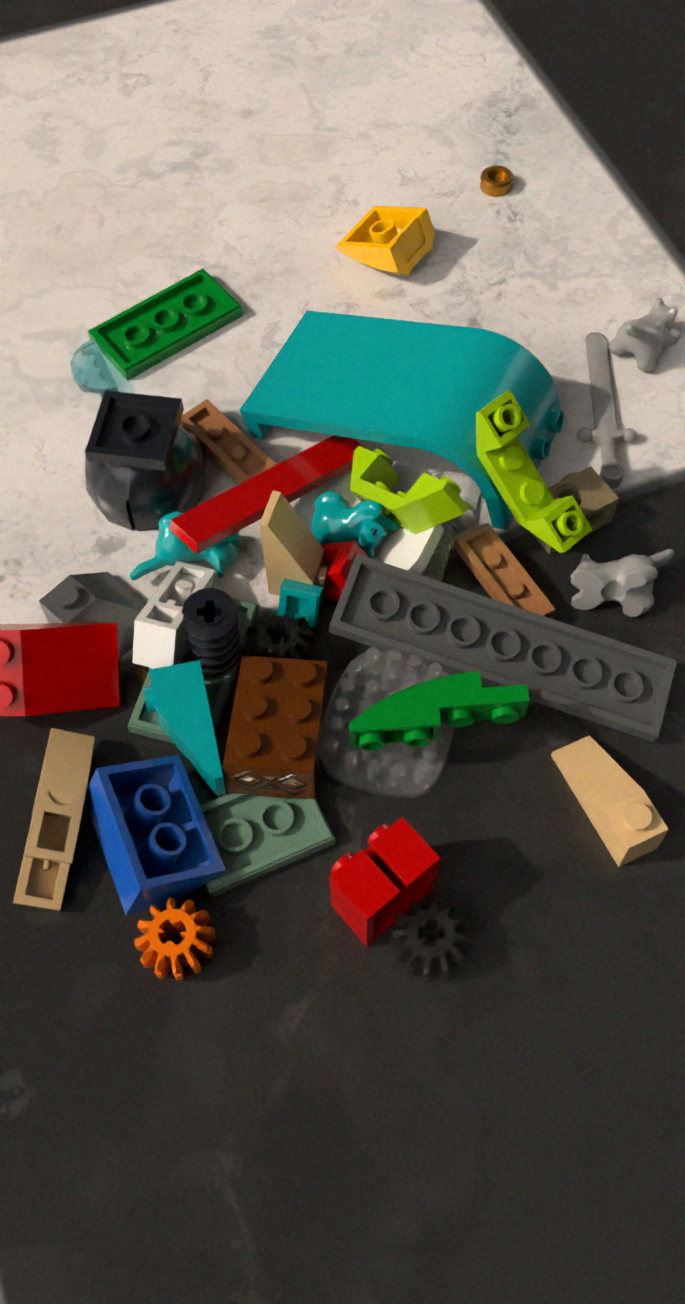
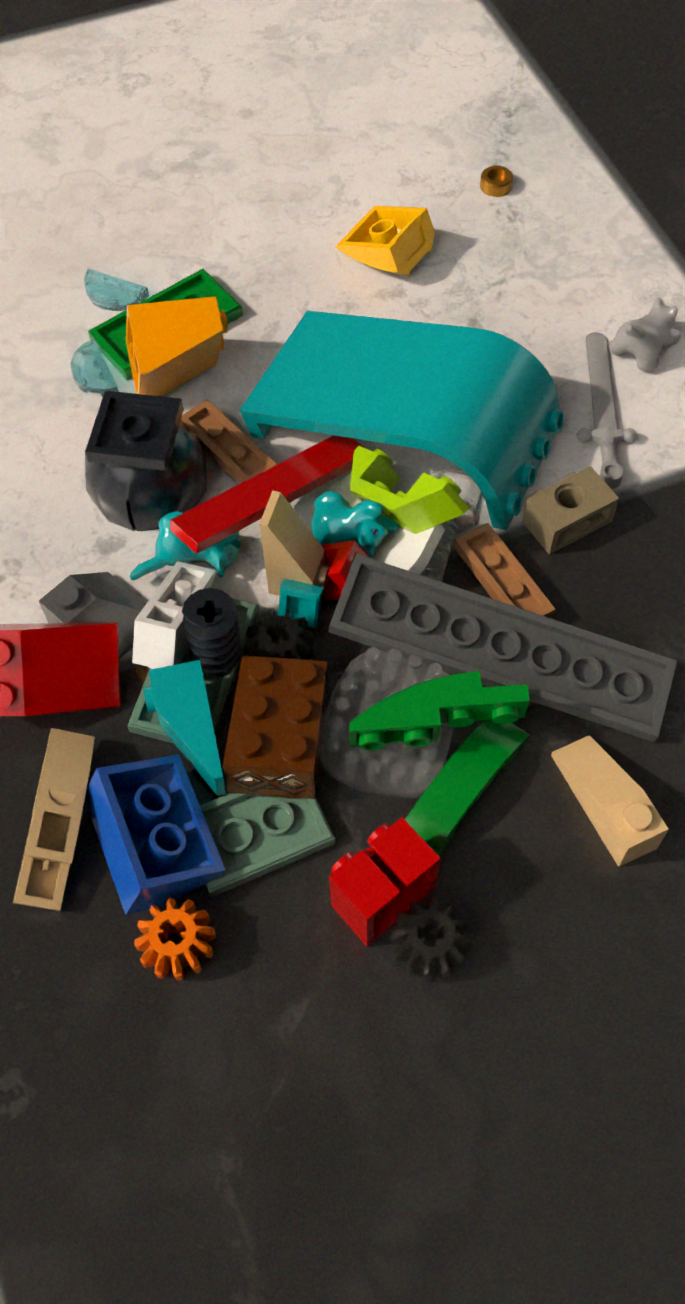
(112, 292): none -> clear light blue tile
(173, 342): none -> light orange slope
(464, 781): none -> green slope
(553, 520): lime slope -> none
(621, 580): light grey animal -> none

